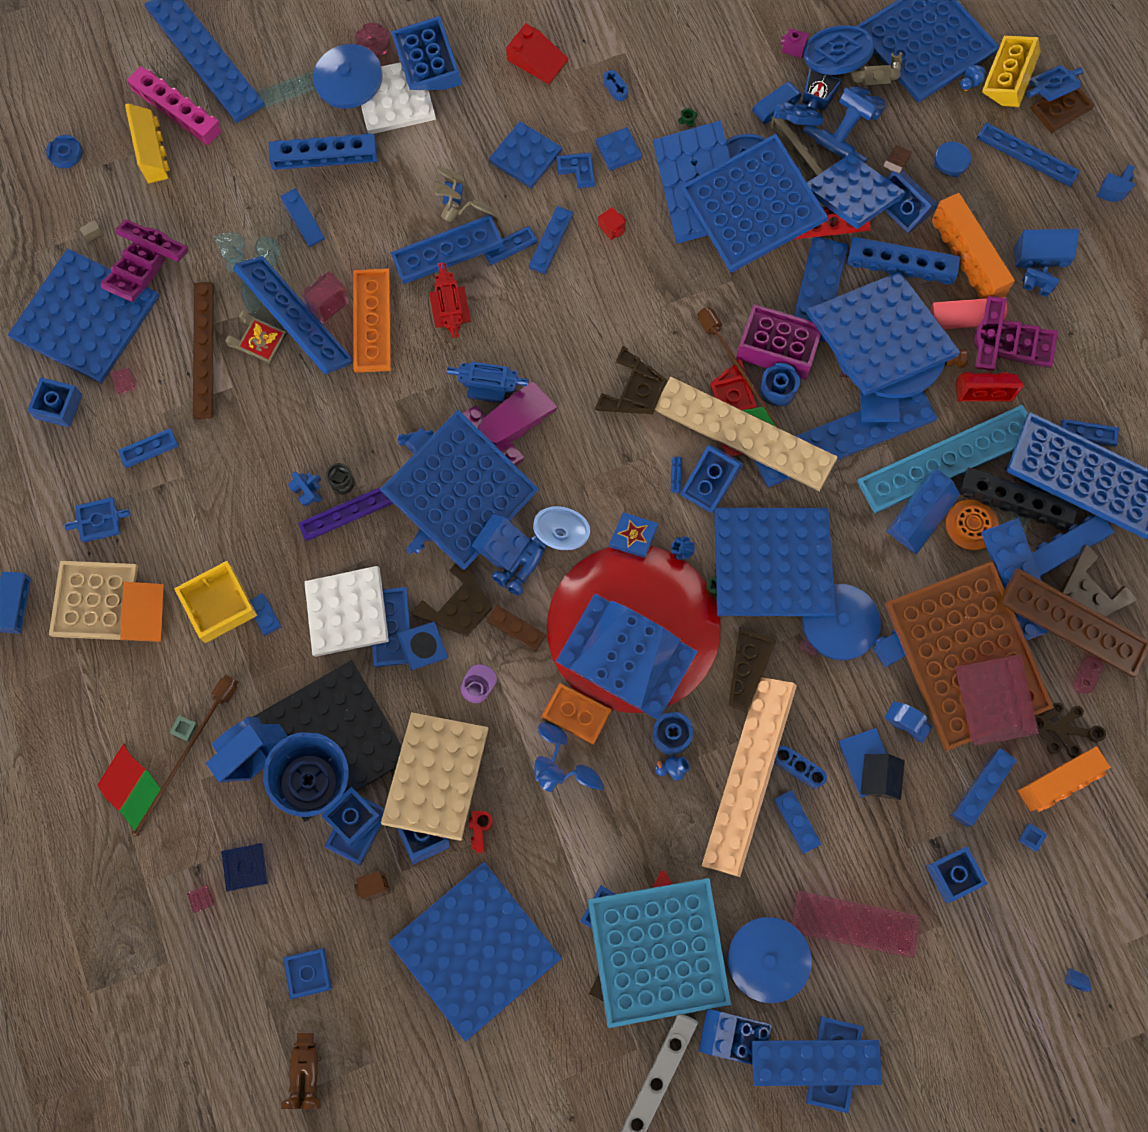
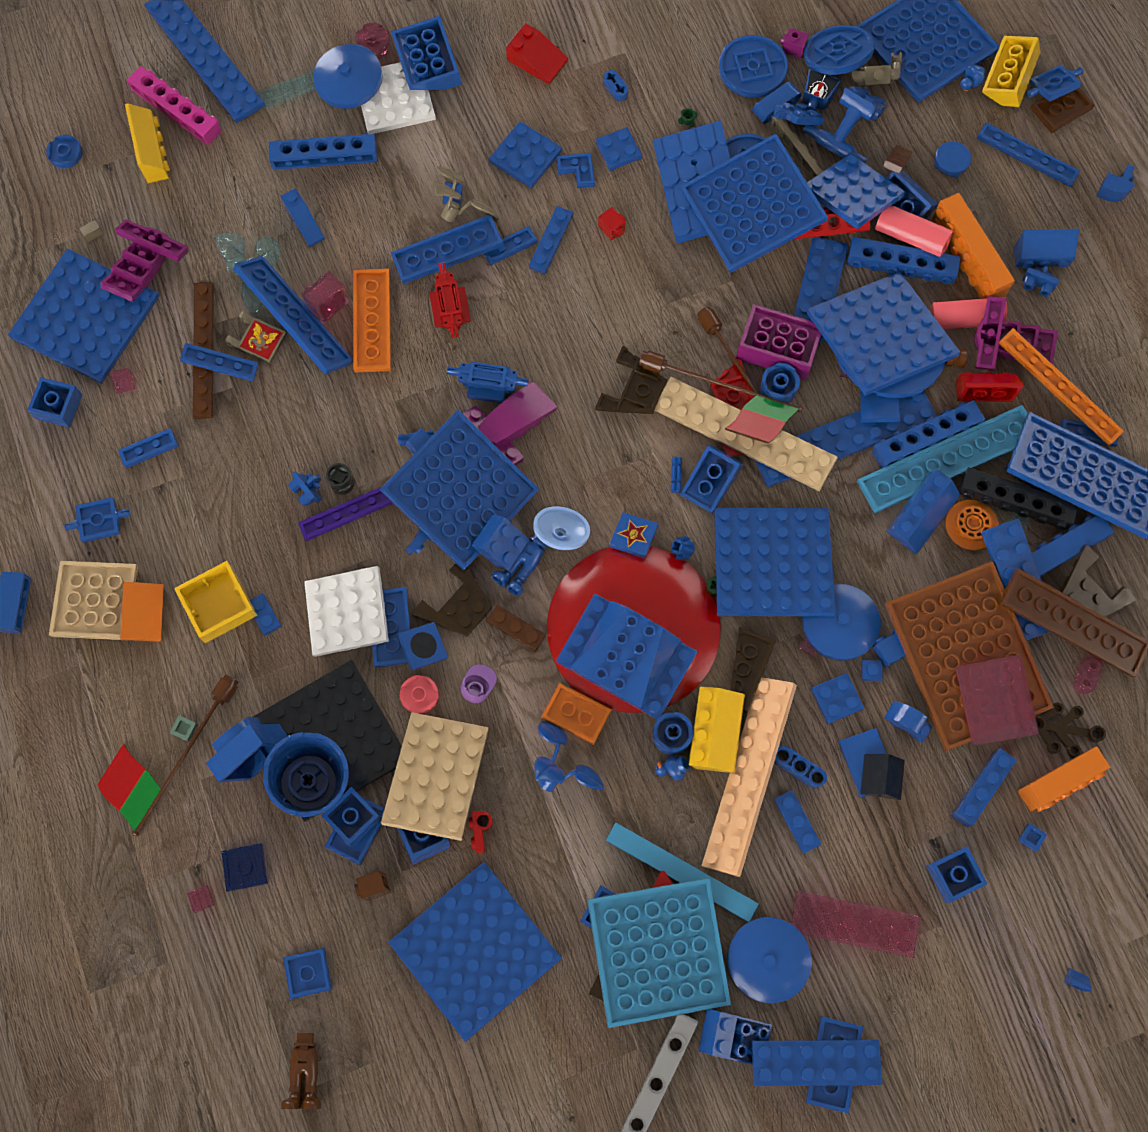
(219, 362): none -> blue plate
(419, 694): none -> coral tile
(680, 870): none -> dark azure tile
(716, 730): none -> yellow slope
(753, 66): none -> blue plate
(759, 419): none -> flag
(837, 698): none -> blue plate
(871, 670): none -> blue plate
(914, 230): none -> coral brick
(967, 411): none -> blue brick
(1061, 386): none -> orange plate

